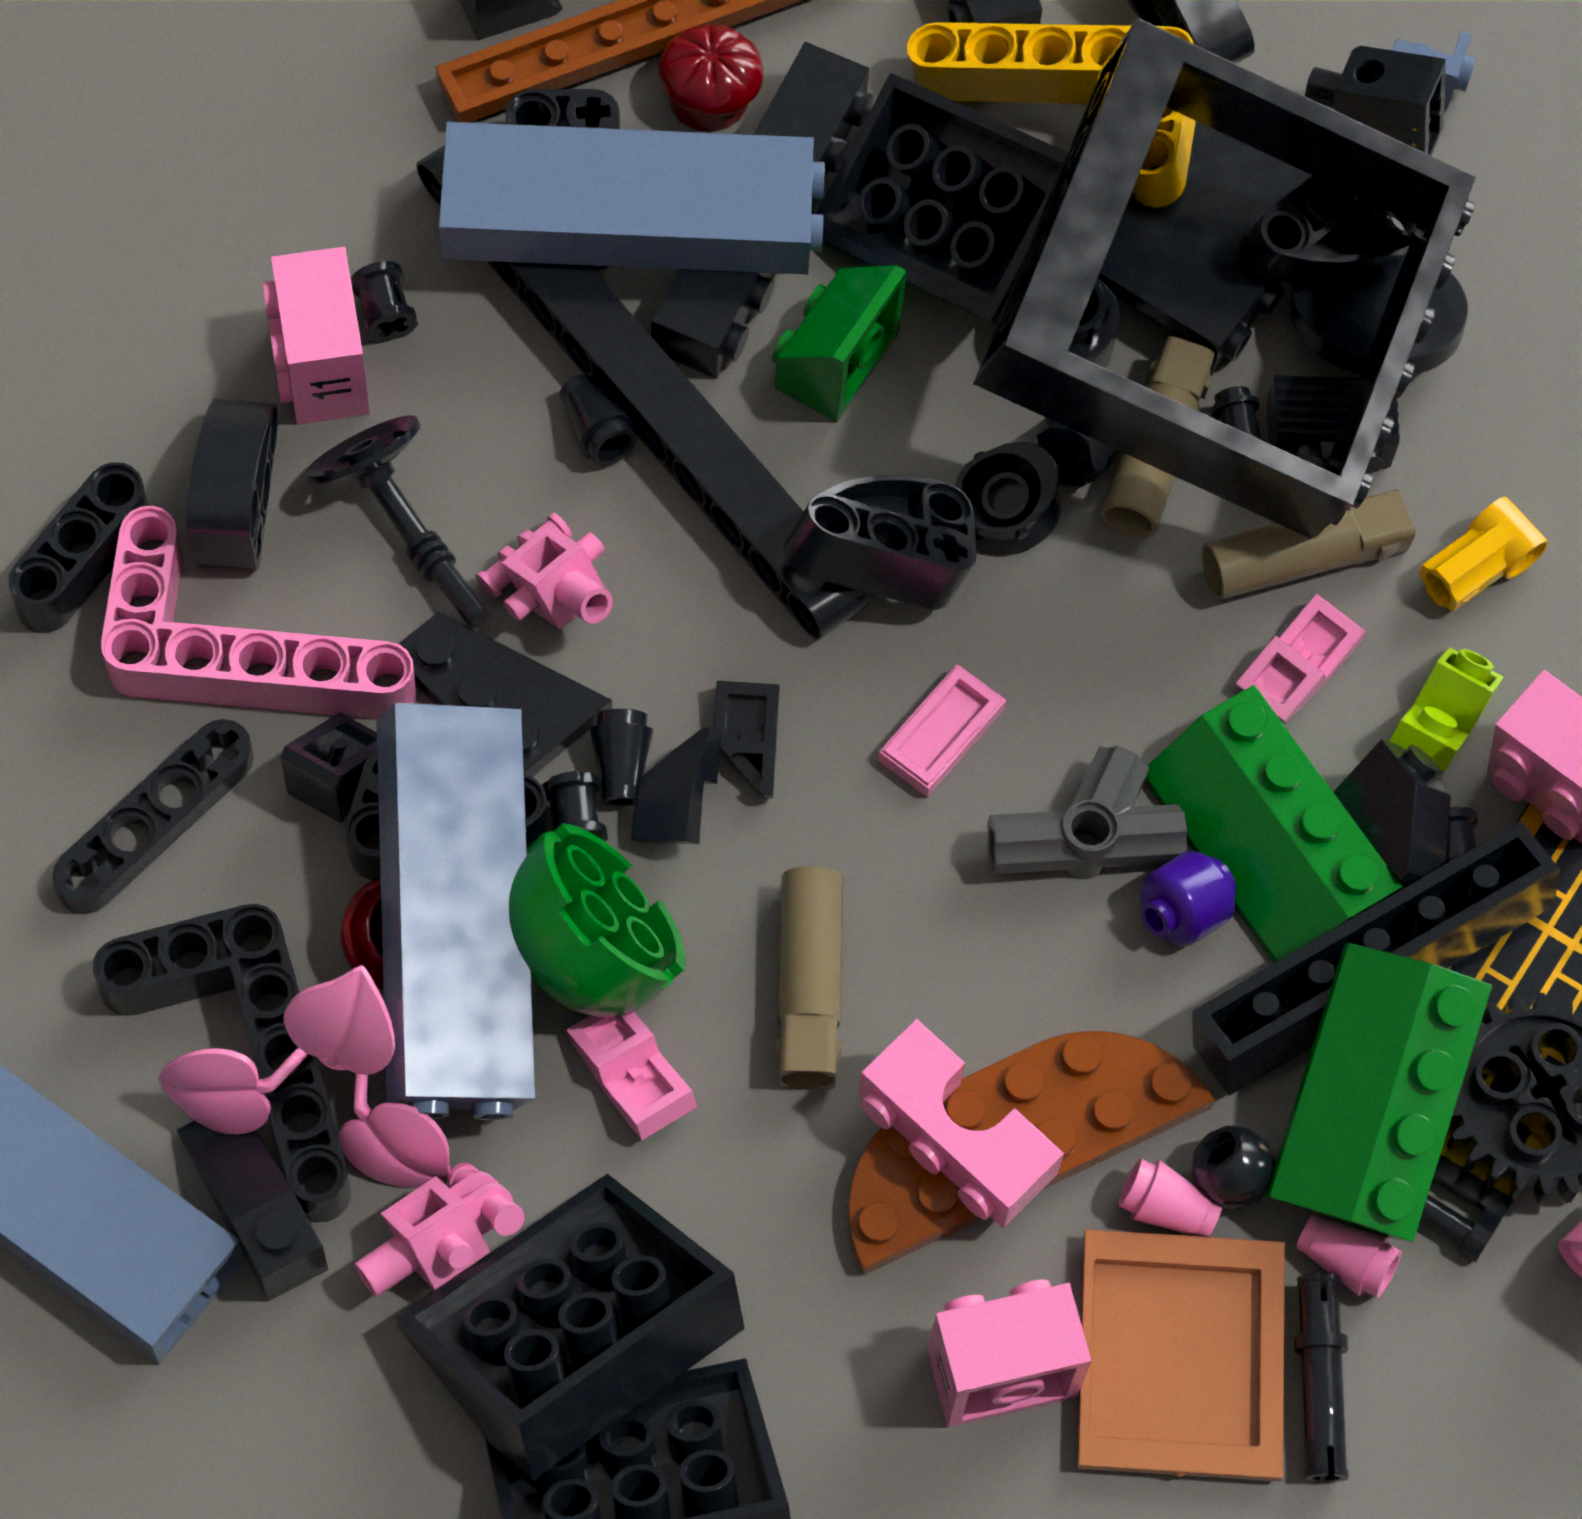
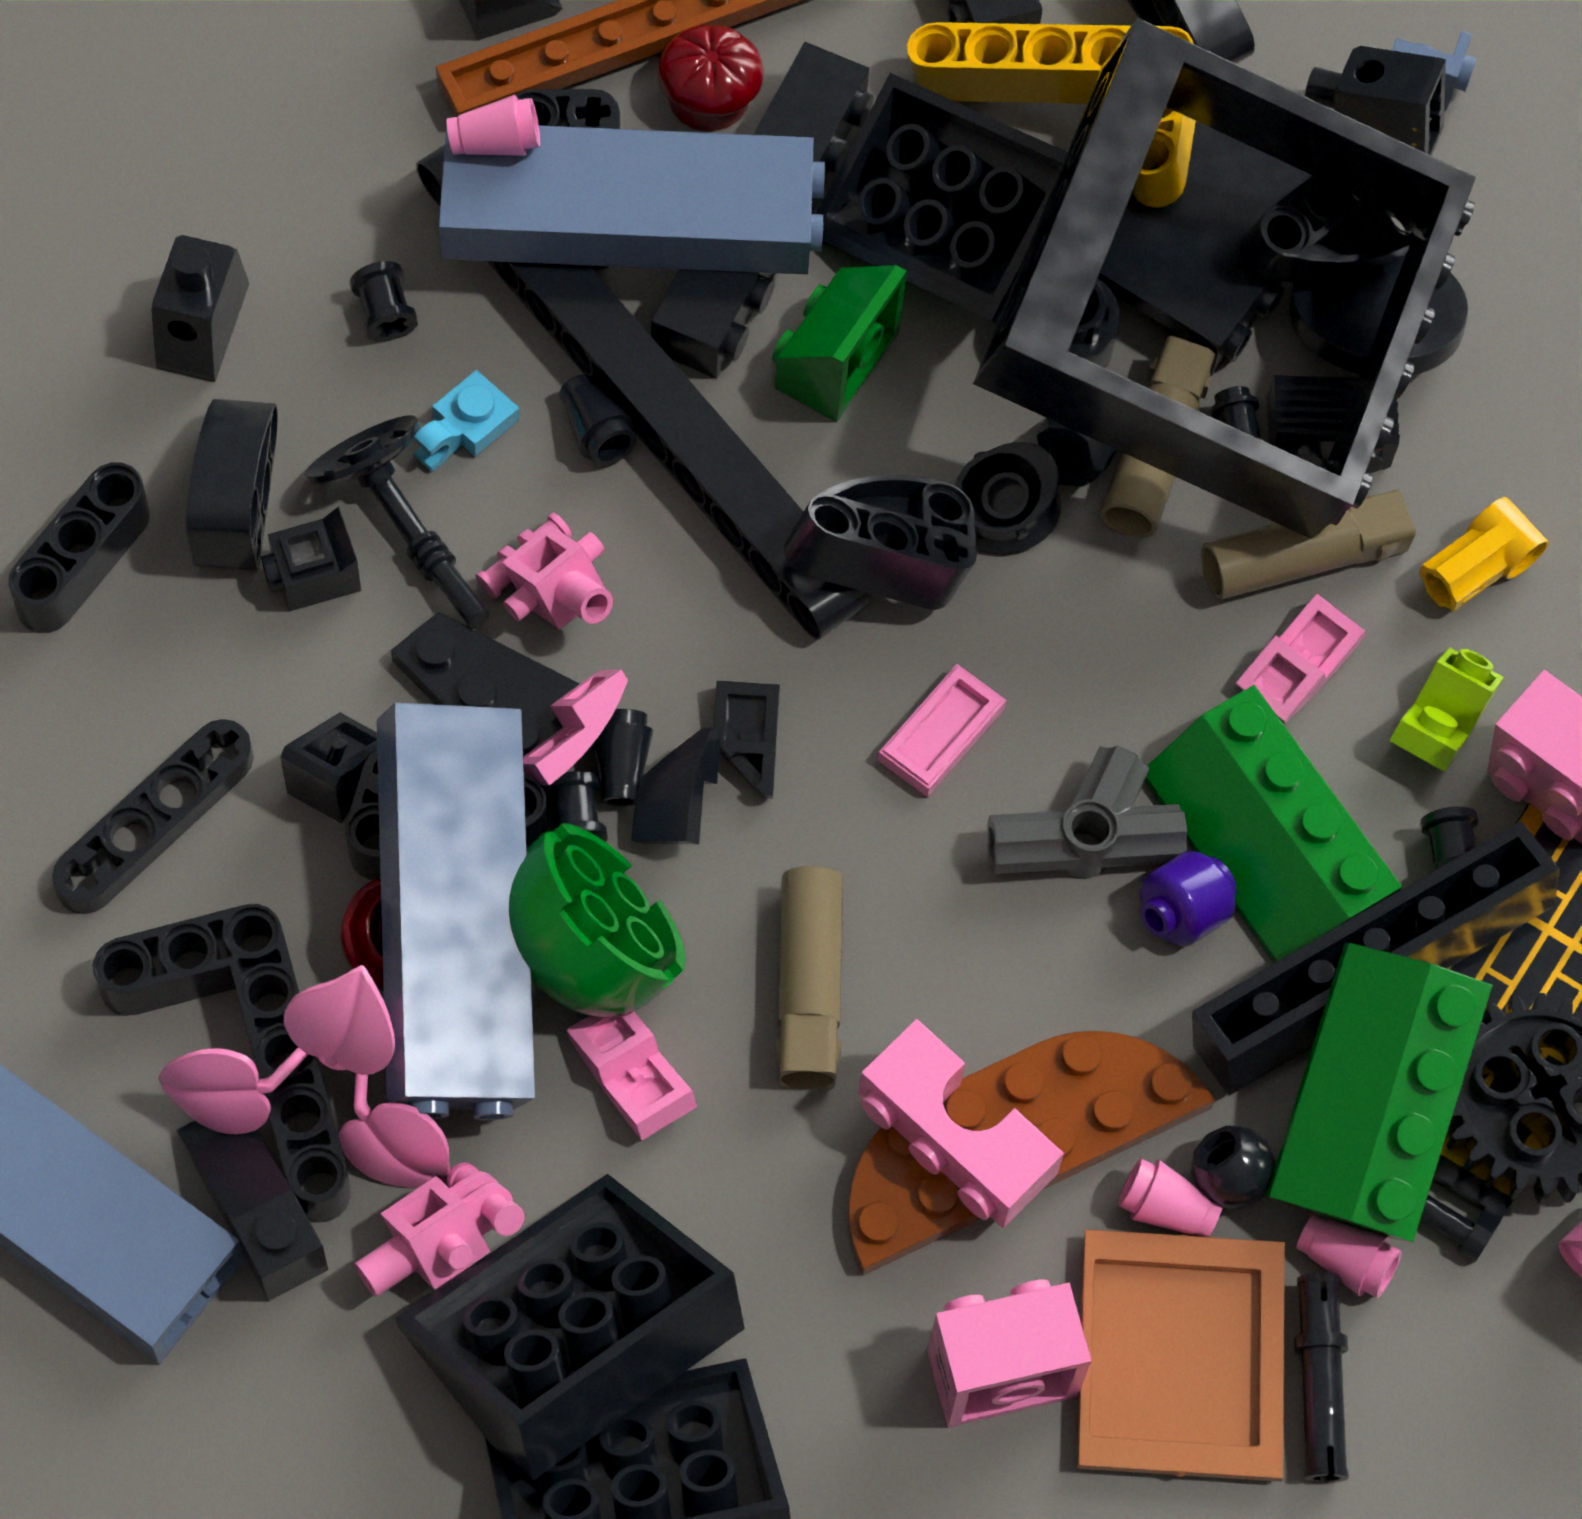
(203, 288): none -> black torso
(230, 649): bright pink beam -> none
(312, 562): none -> black window
(316, 336): bright pink brick -> none
(466, 417): none -> medium azure plate
(496, 129): none -> bright pink cone
(583, 717): none -> bright pink slope
(1400, 808): black slope -> none

